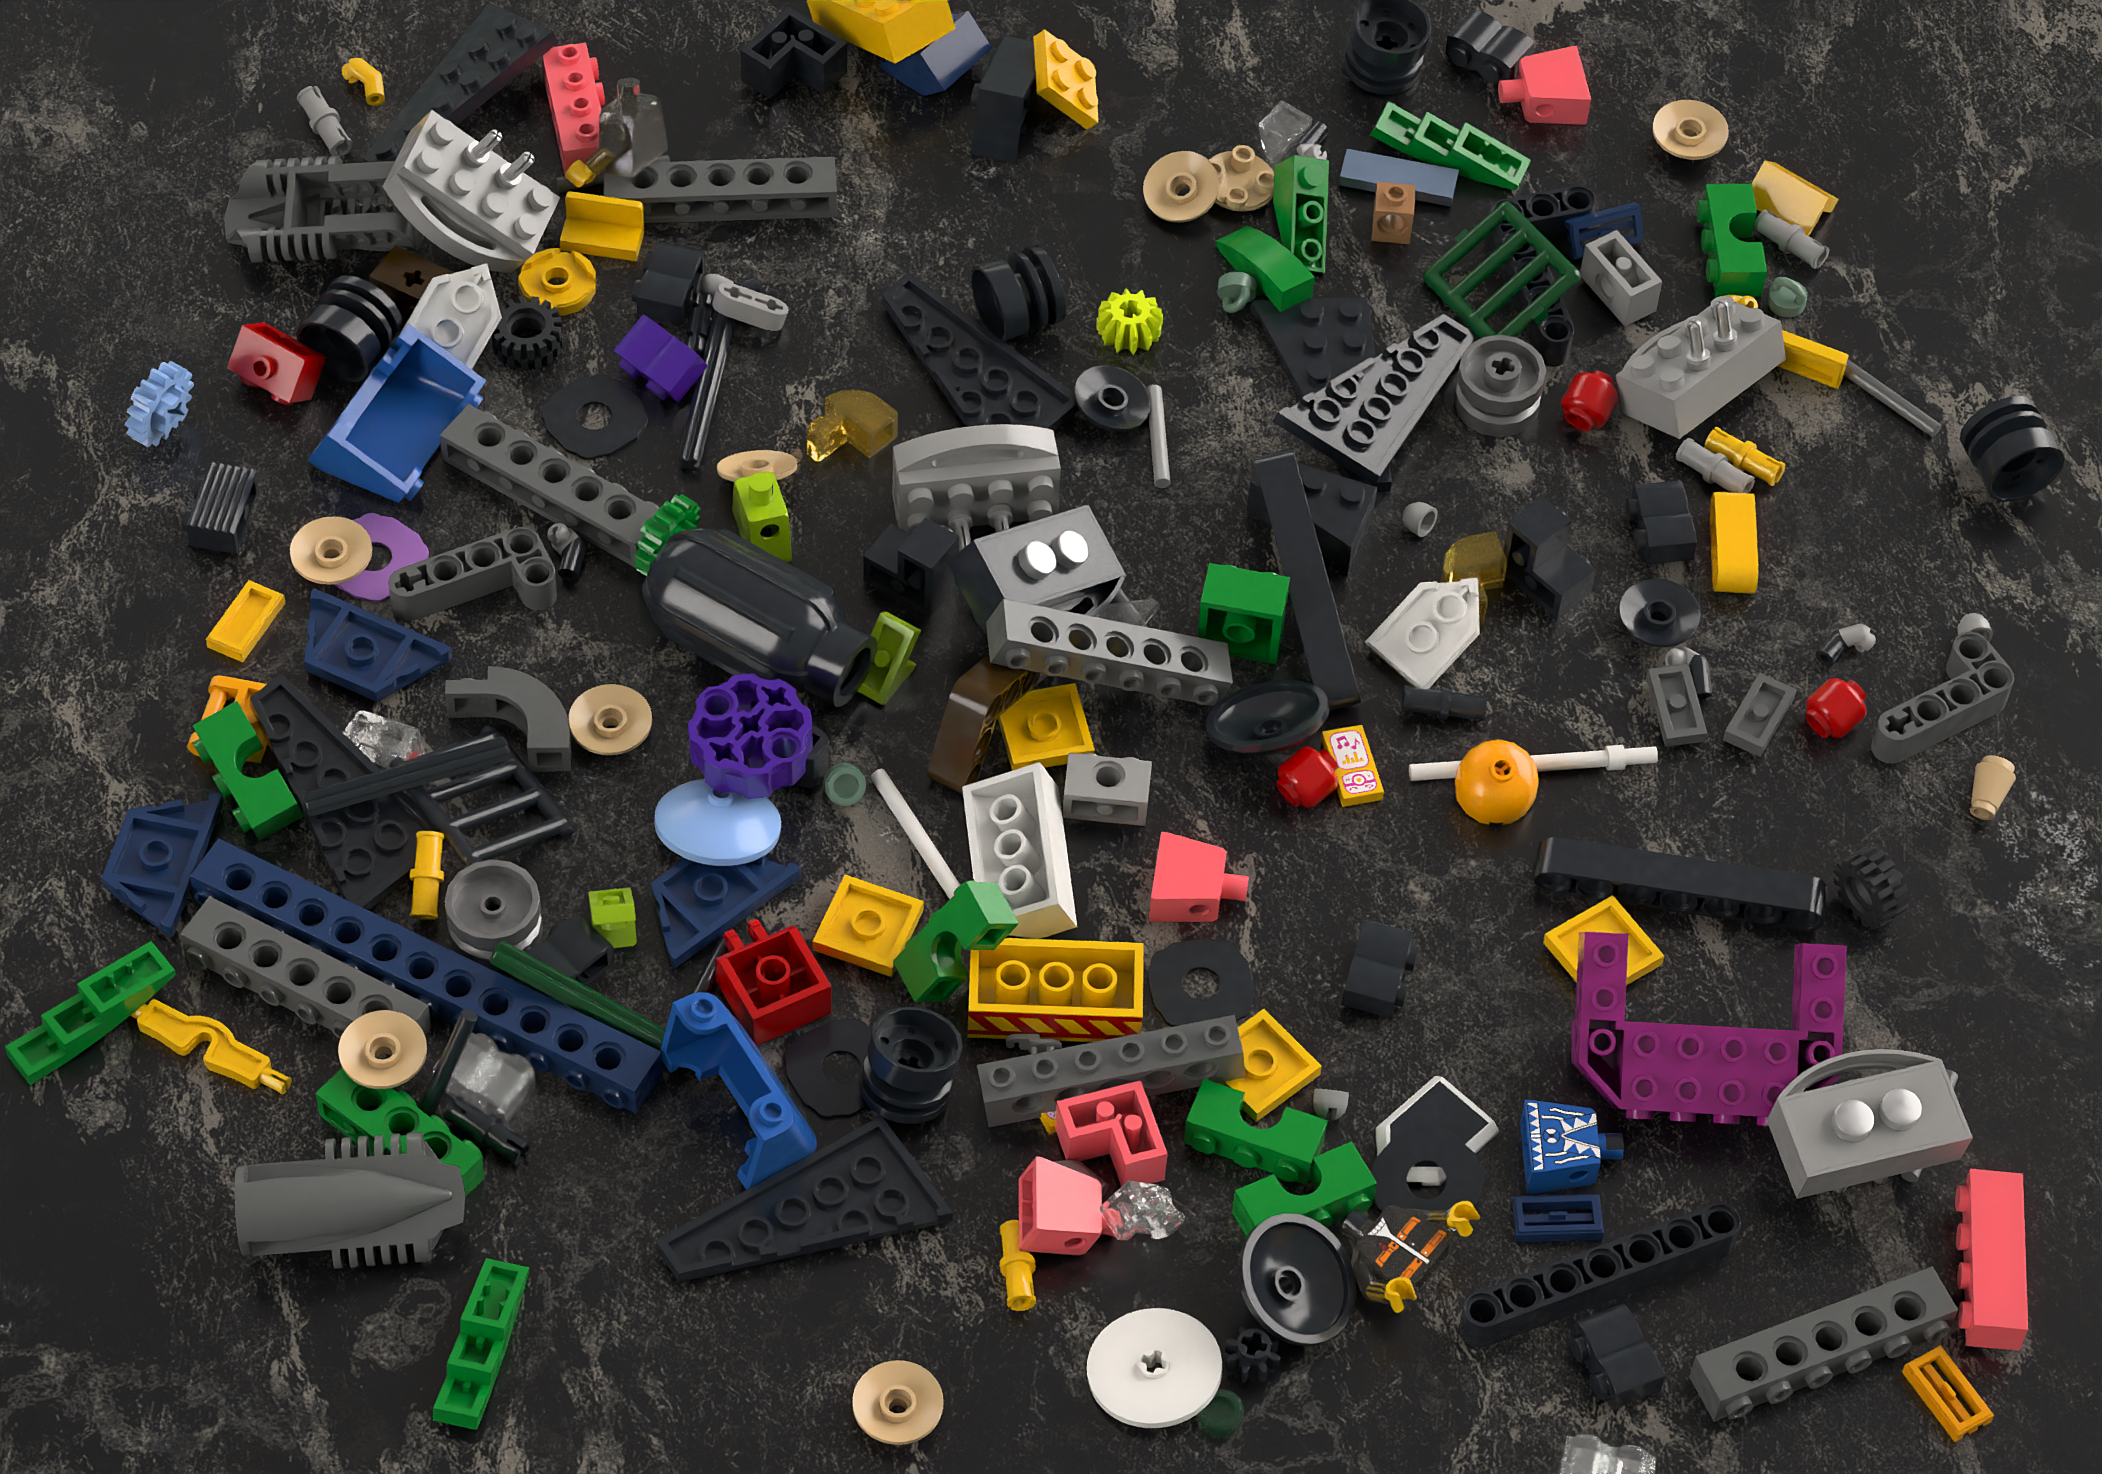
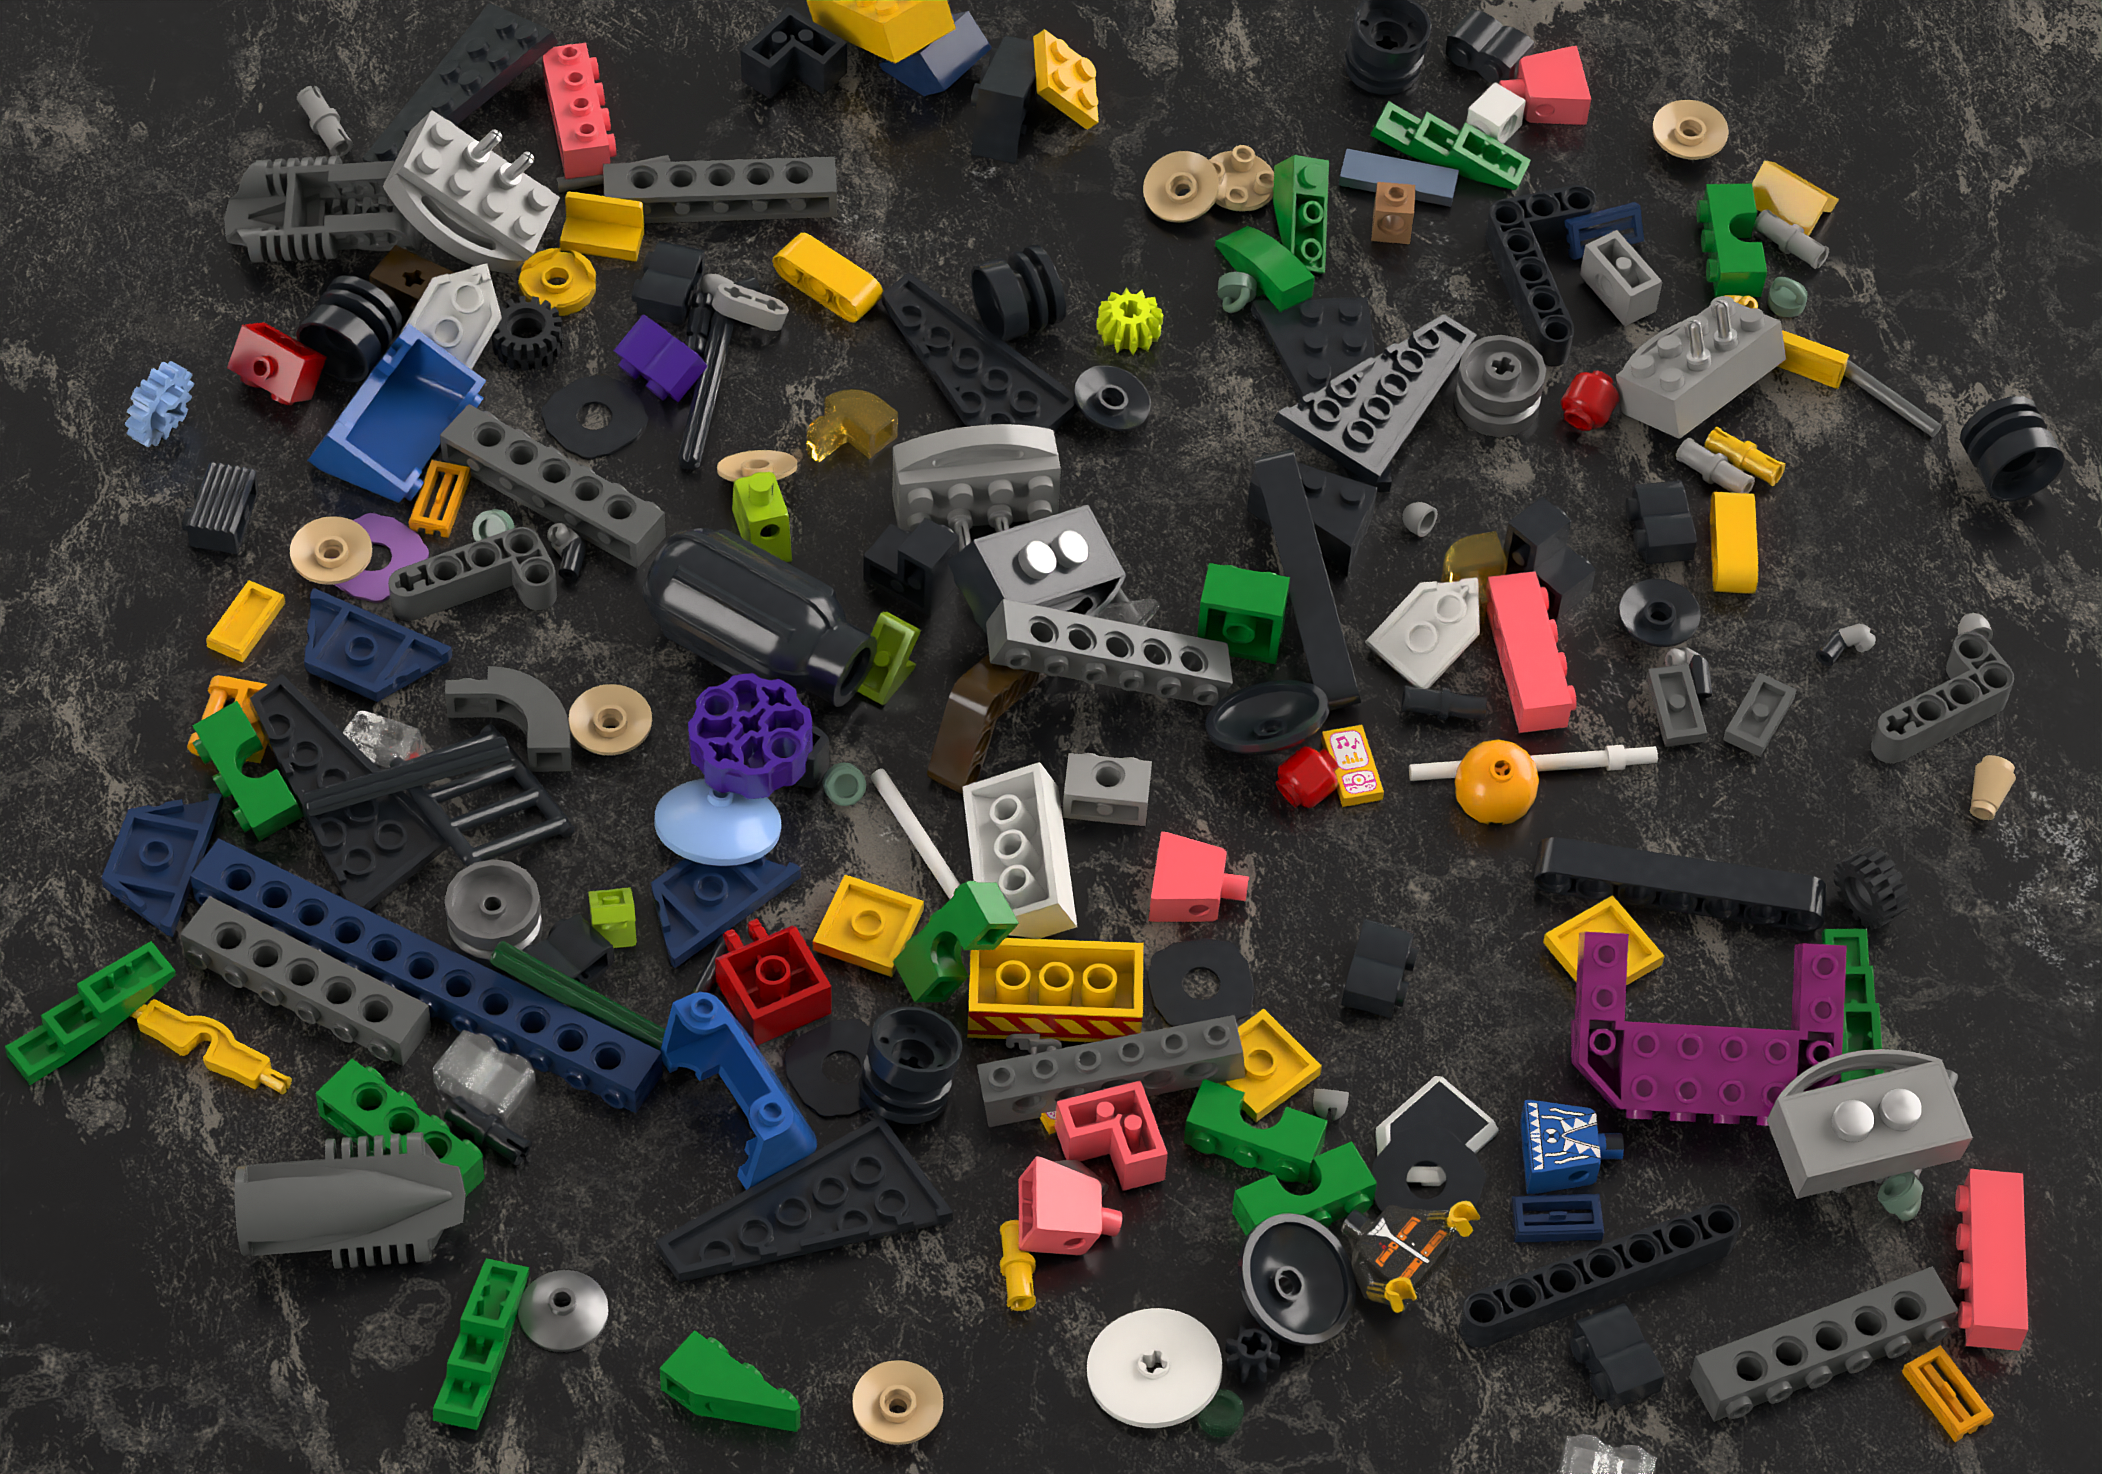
(360, 70): yellow arm -> none
(382, 1034): tan dish -> none
(426, 875): yellow pin -> none
(433, 523): none -> light orange tile
(448, 1062): black bar -> none
(491, 523): none -> sand green tile
(563, 1327): none -> flat silver dish
(629, 136): clear smoke torso -> none
(669, 519): green gear -> none
(718, 1386): none -> green slope
(827, 277): none -> yellow beam
(1045, 727): yellow plate -> none
(1141, 1209): clear leg -> none
(1158, 438): light grey bar -> none
(1282, 130): clear tile -> none
(1309, 142): arm -> none
(1497, 113): none -> white brick
(1524, 233): dark green bar -> none
(1529, 652): none -> coral brick
(1836, 708): red head -> none
(1861, 1012): none -> green slope
(1901, 1195): none -> sand green tile

